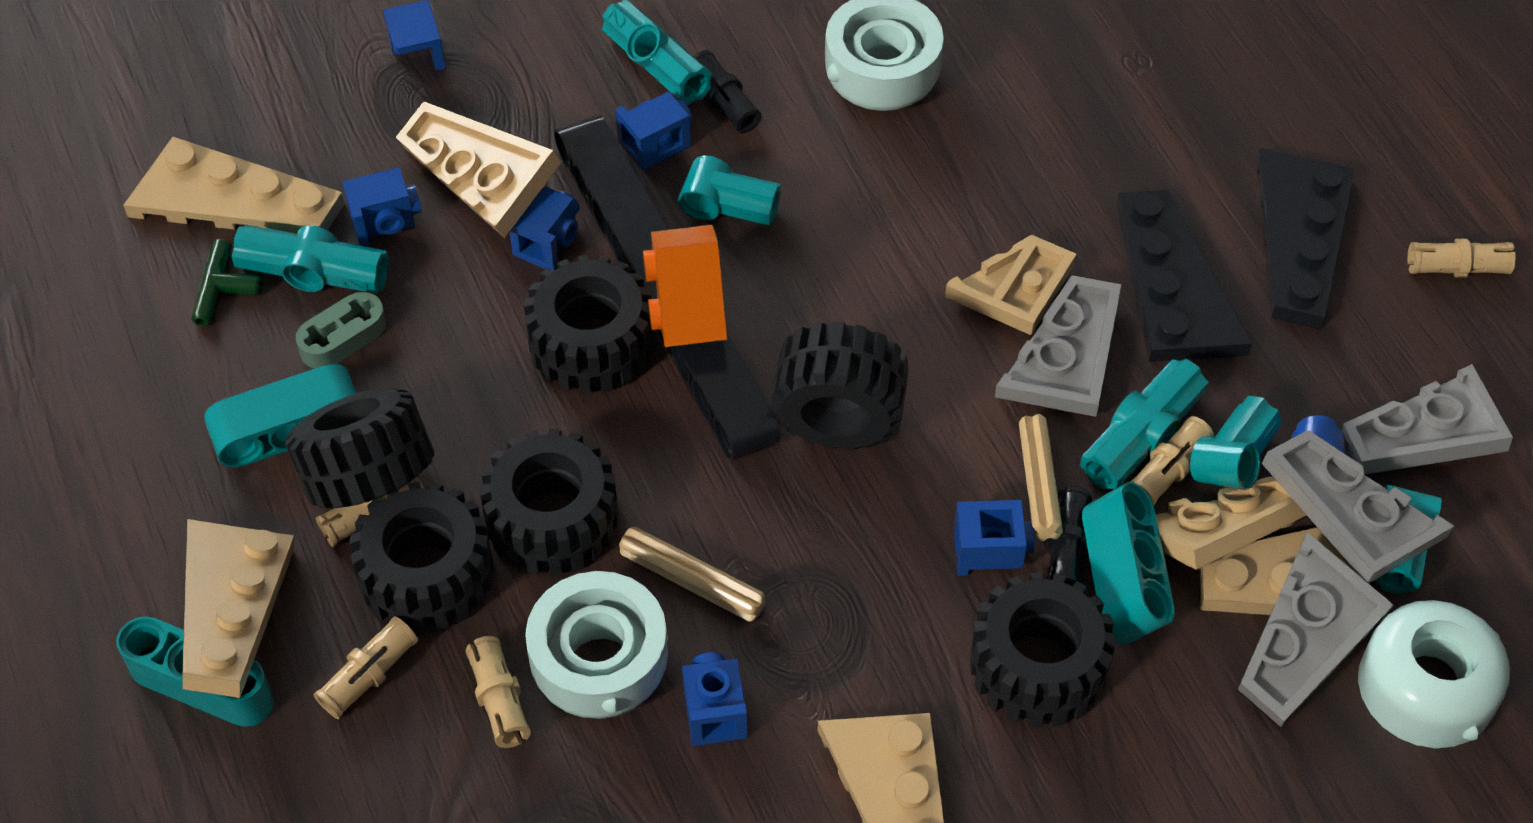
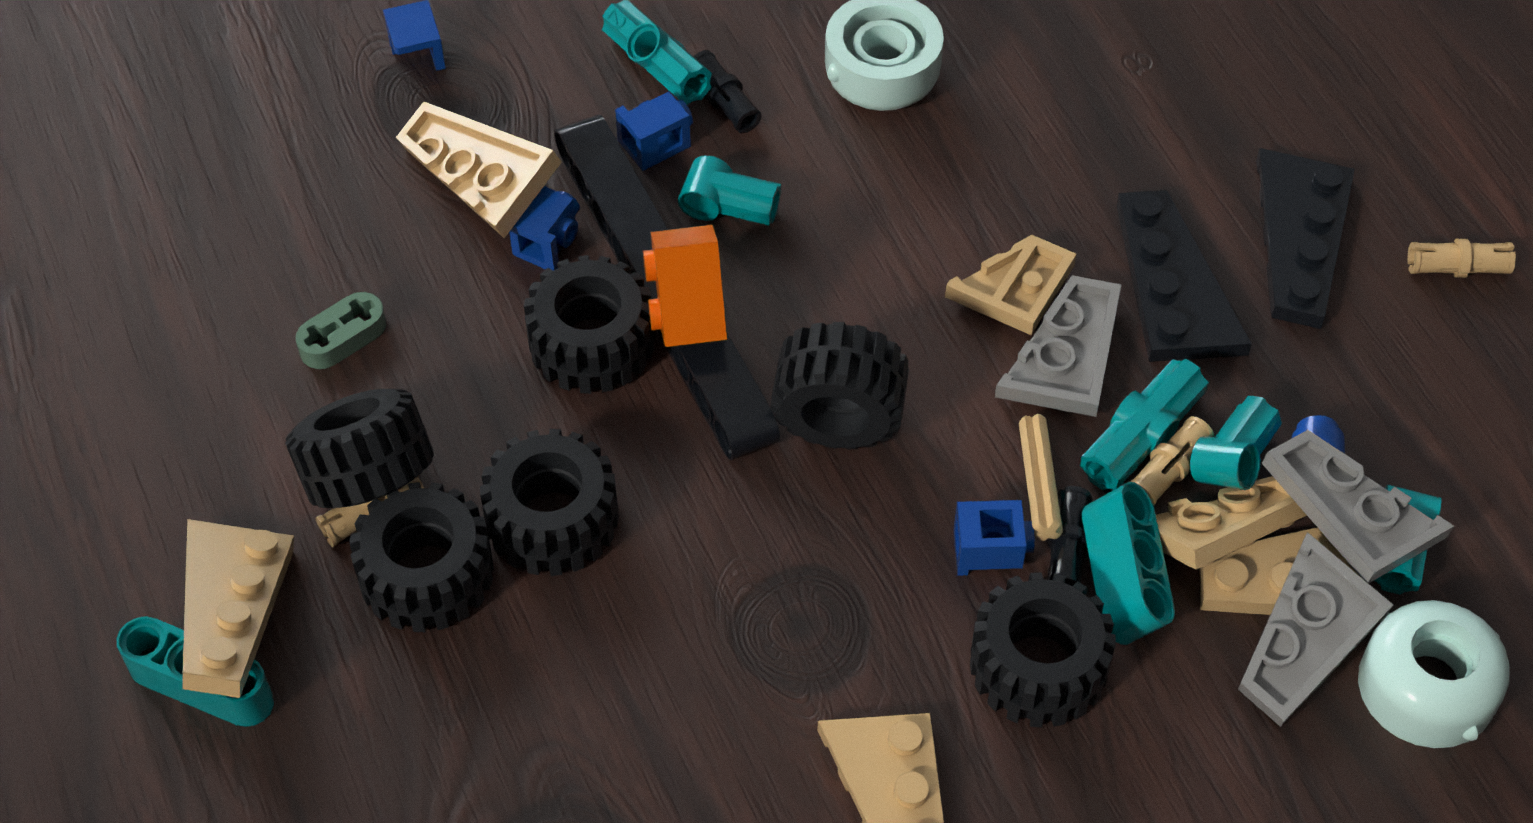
(217, 281): dark green piece -> none
(232, 192): tan wing -> none
(258, 420): teal beam -> none
(310, 258): teal piece -> none
(381, 204): blue brick -> none
(392, 641): tan pin -> none
(498, 692): tan pin -> none
(590, 609): light aqua piece -> none
(692, 573): tan axle -> none
(714, 699): blue brick -> none
(1434, 427): light grey wing -> none

